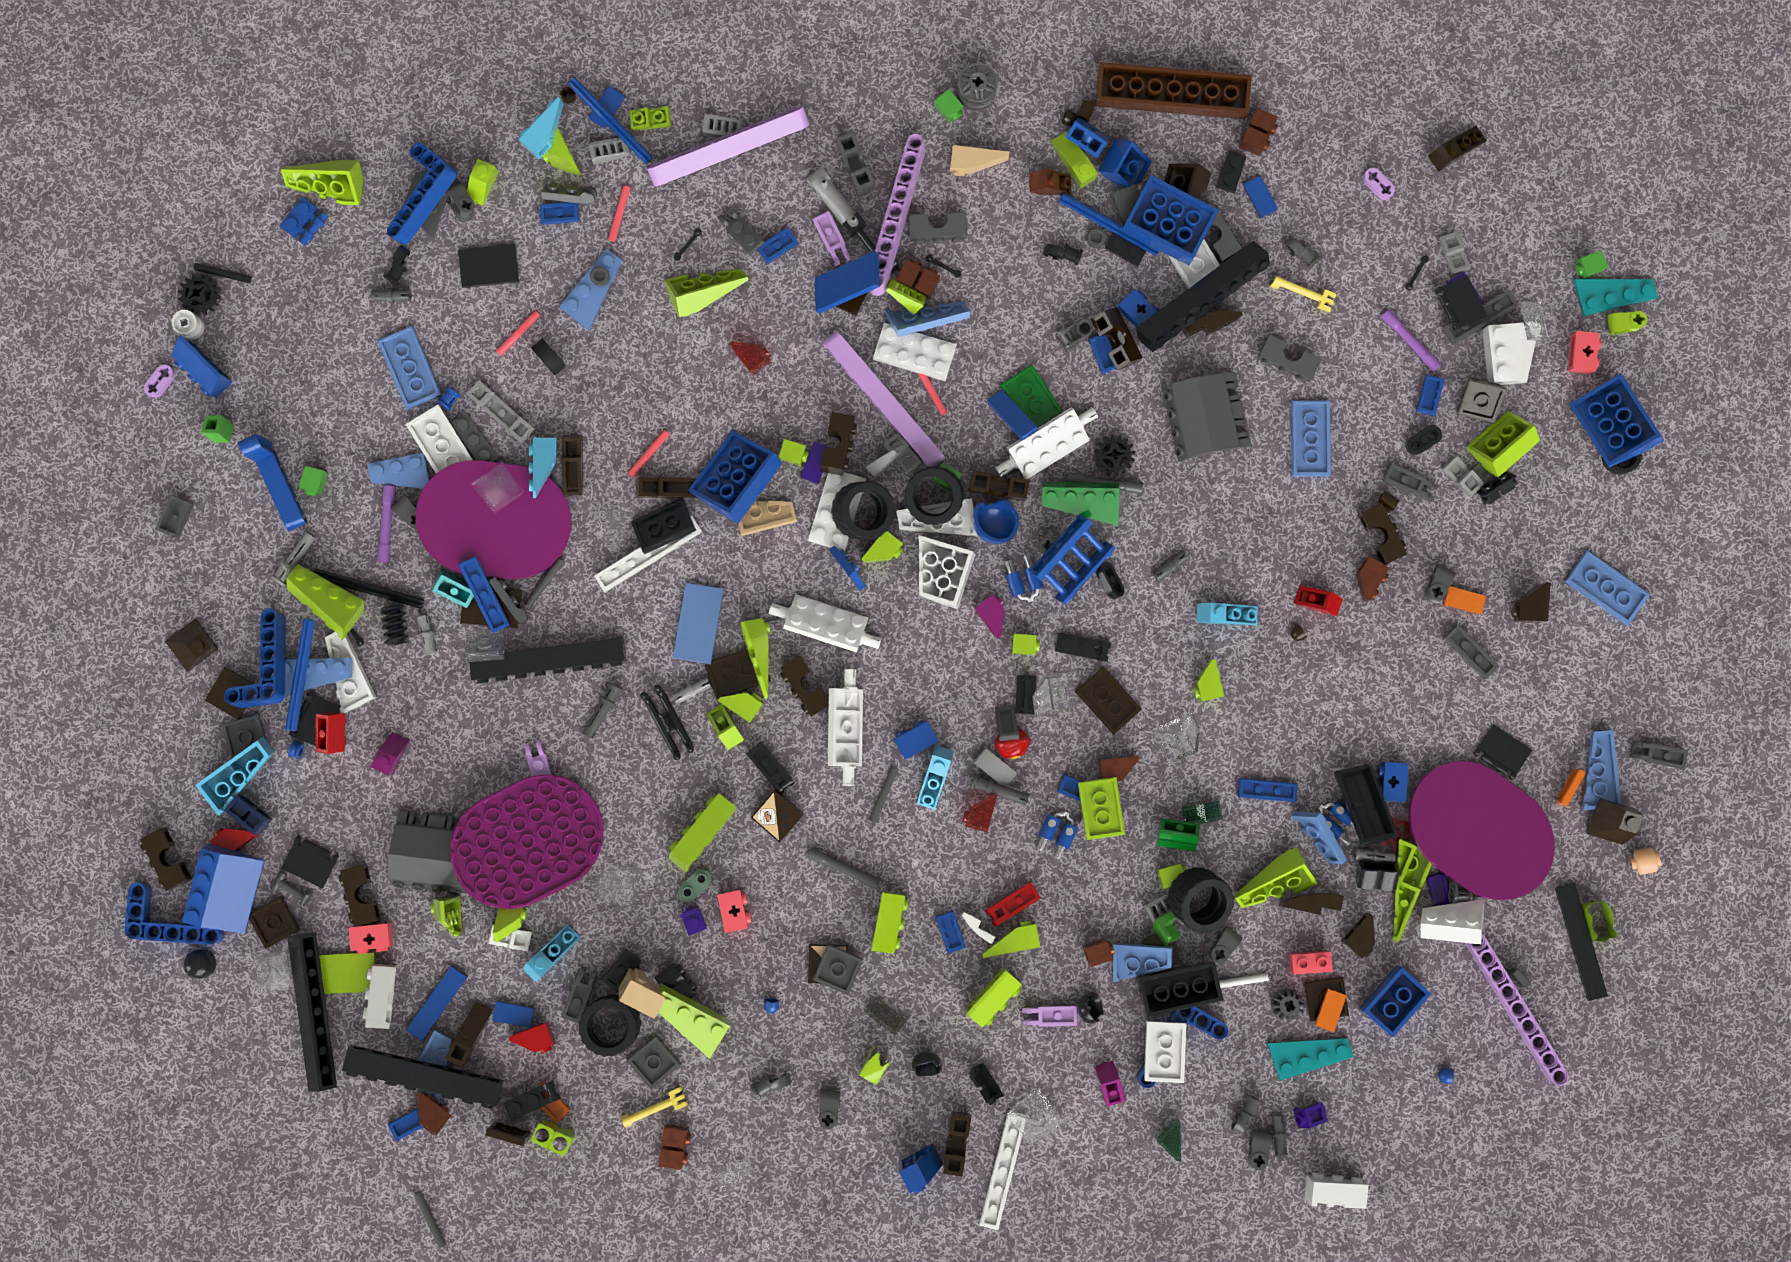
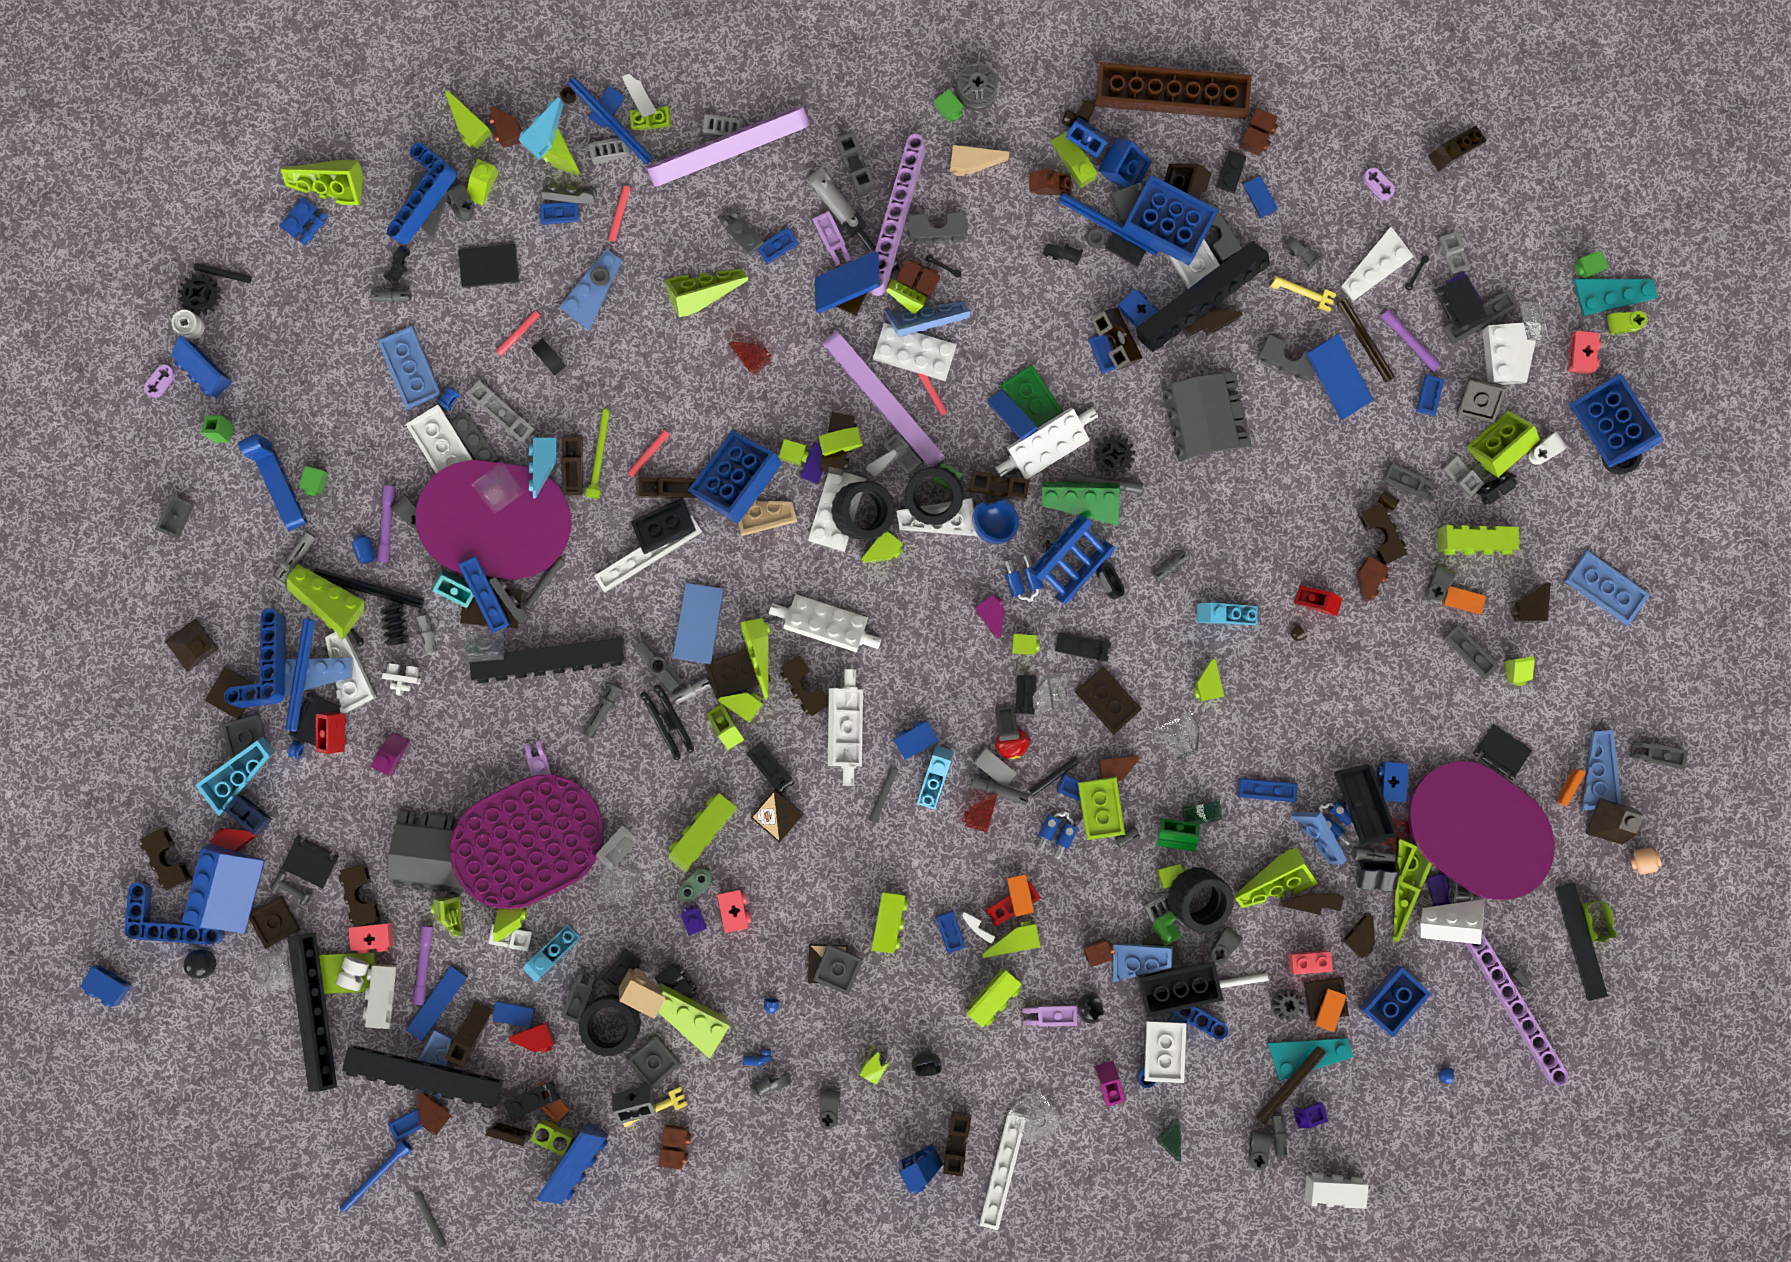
(105, 986): none -> blue brick
(352, 973): none -> white wheel
(363, 549): none -> blue brick
(393, 674): none -> white hips
(402, 1149): none -> blue piece
(403, 471): medium blue wing -> none
(425, 943): none -> medium lavender piece
(470, 127): none -> lime slope
(507, 127): none -> copper slope
(573, 1165): none -> blue slope
(593, 489): none -> lime piece
(616, 848): none -> light grey hinge
(633, 1104): none -> dark grey brick
(639, 95): none -> white sticker
(650, 656): none -> dark grey piece
(677, 256): black hinge -> none
(758, 1060): none -> blue arm
(824, 859): dark grey piece -> none
(840, 440): none -> lime slope
(850, 568): blue wing -> none
(885, 1016): clear smoke tile -> none
(943, 571): white wedge -> none
(982, 1077): black hinge -> none
(1020, 895): none -> orange tile
(1054, 776): none -> black piece
(1074, 334): dark grey piece -> none
(1130, 835): none -> dark grey pin
(1249, 1111): dark grey connector -> none
(1290, 1085): none -> dark brown axle
(1310, 438): medium blue tile -> none
(1339, 376): none -> blue tile
(1365, 340): none -> dark brown axle
(1379, 263): none -> white wing
(1423, 440): black plate -> none
(1478, 539): none -> lime wedge
(1519, 670): none -> lime slope
(1548, 447): none -> white piece

